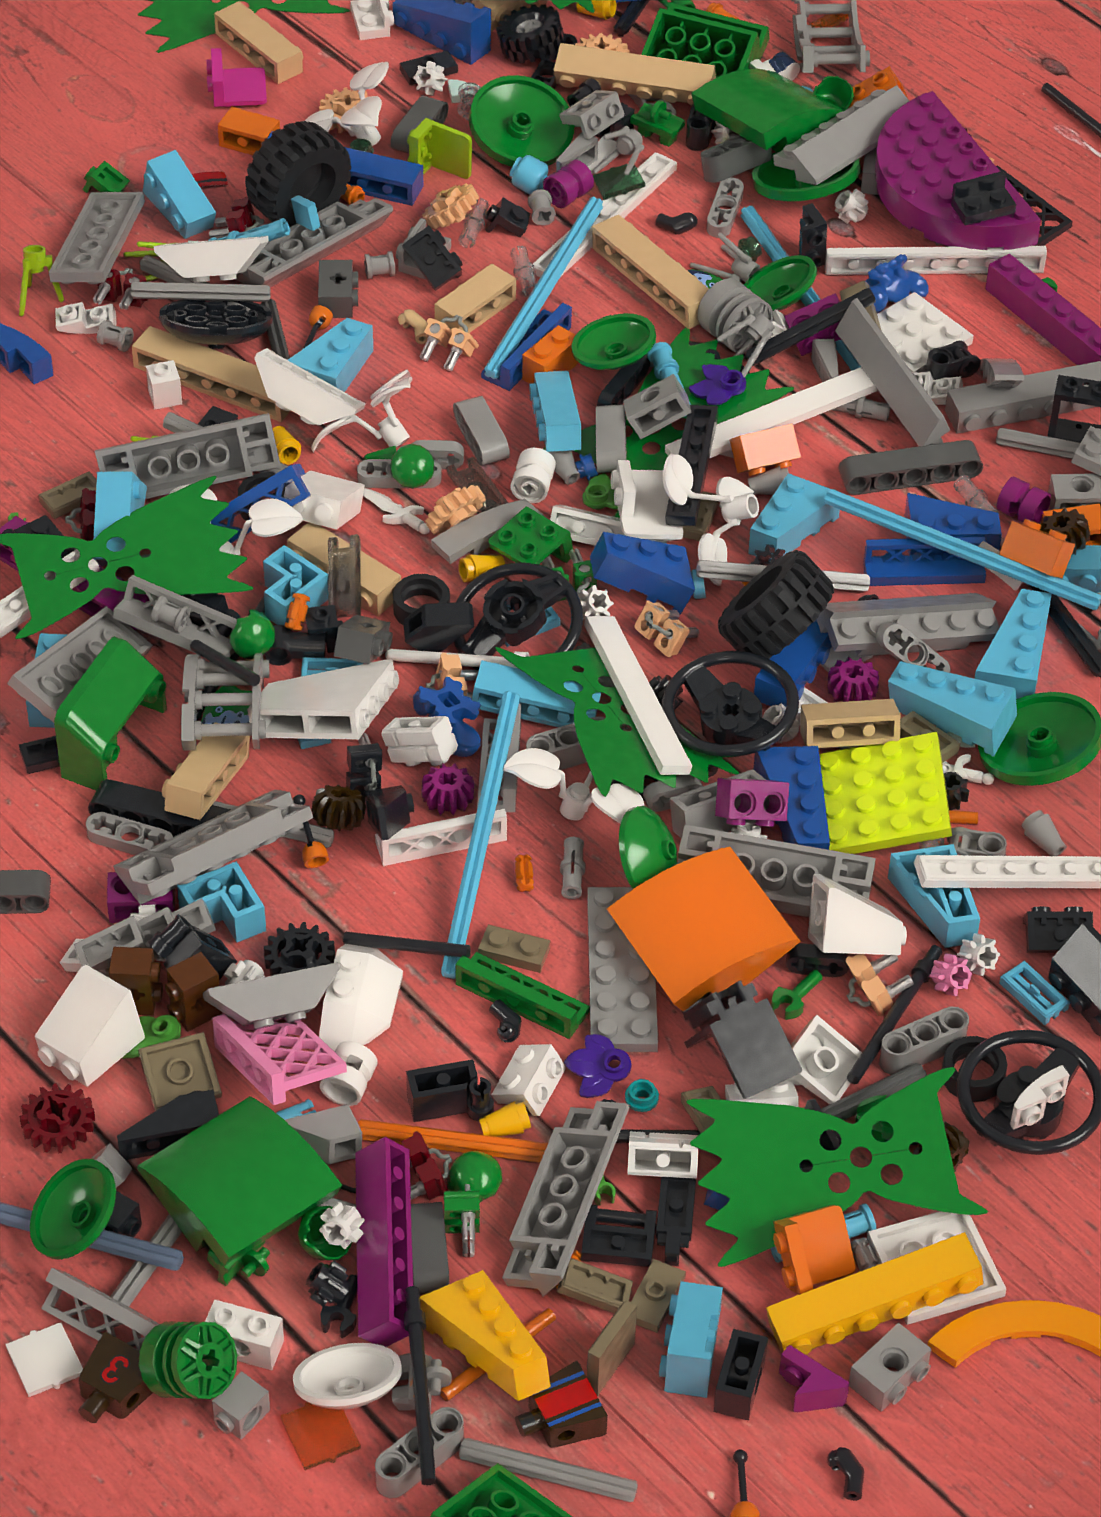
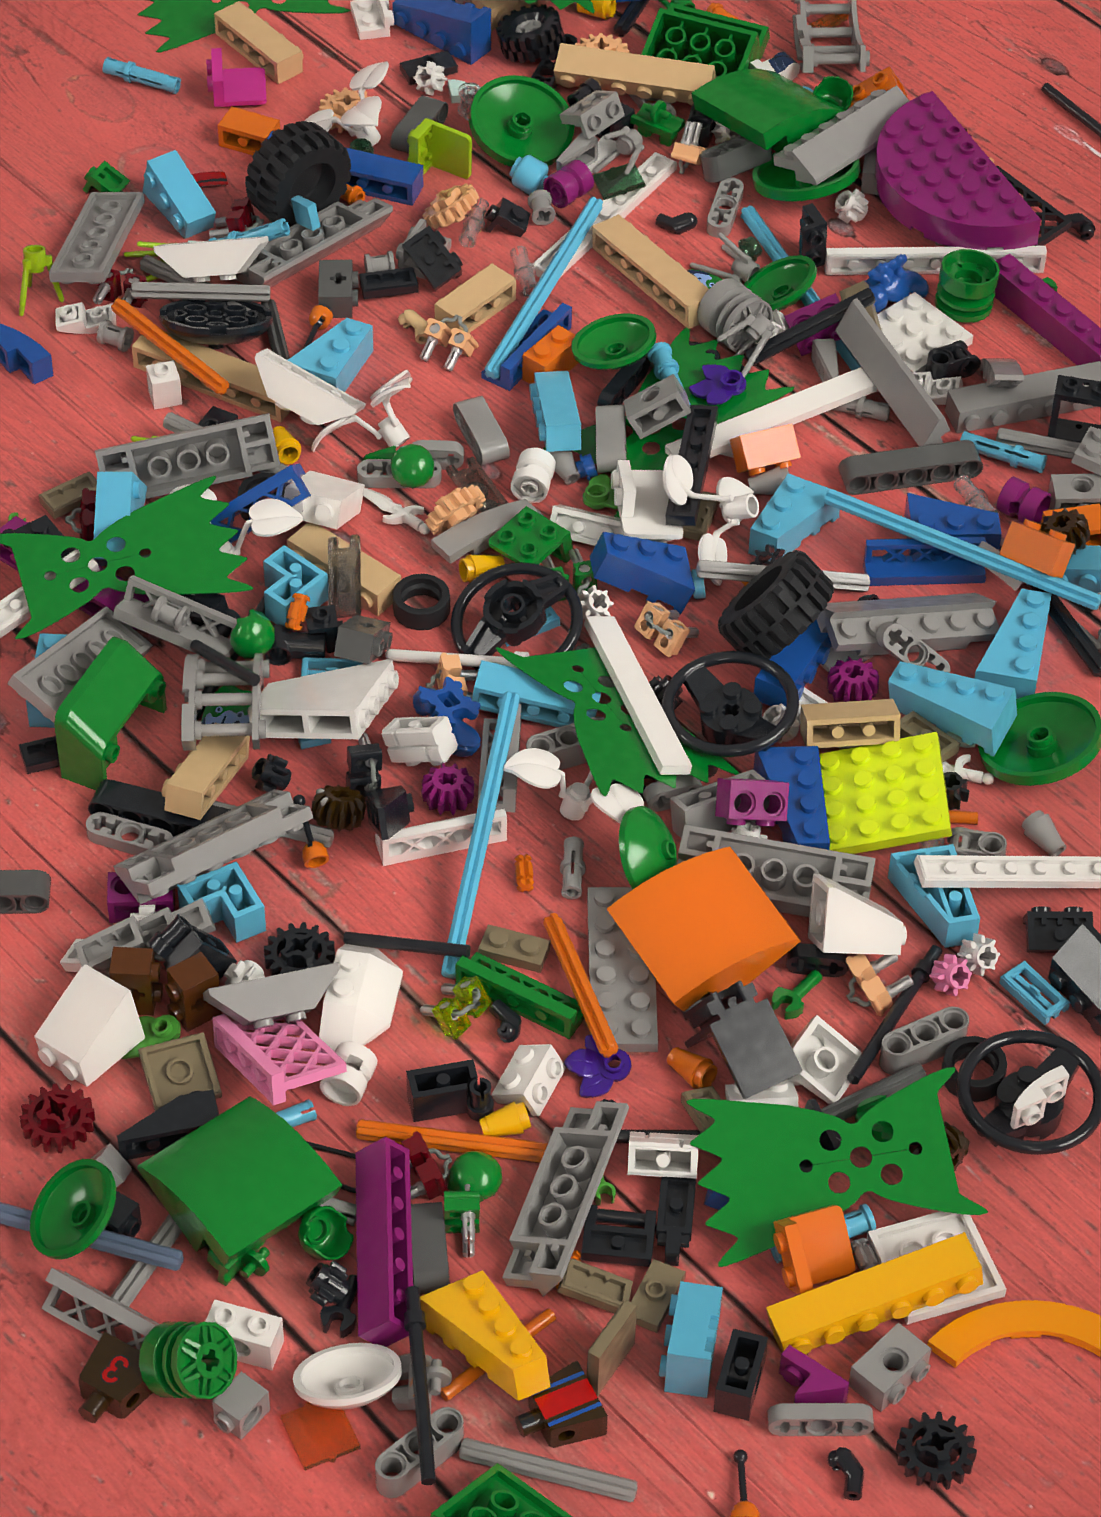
(44, 1359): white piece -> none
(131, 72): none -> medium azure pin
(170, 346): none -> orange axle
(271, 773): none -> black gear
(330, 1133): light grey slope -> none
(341, 1225): white gear -> none
(388, 283): none -> black plate
(438, 625): black slope -> none
(452, 1013): none -> clear neon green piece
(580, 985): none -> orange axle
(645, 1089): teal plate -> none
(688, 148): none -> piece
(693, 1068): none -> orange cone
(820, 1419): none -> light grey beam
(933, 1453): none -> black gear
(967, 285): none -> green wheel
(982, 198): black bracket -> none
(1014, 455): none -> medium azure pin
(1082, 225): none -> black arm

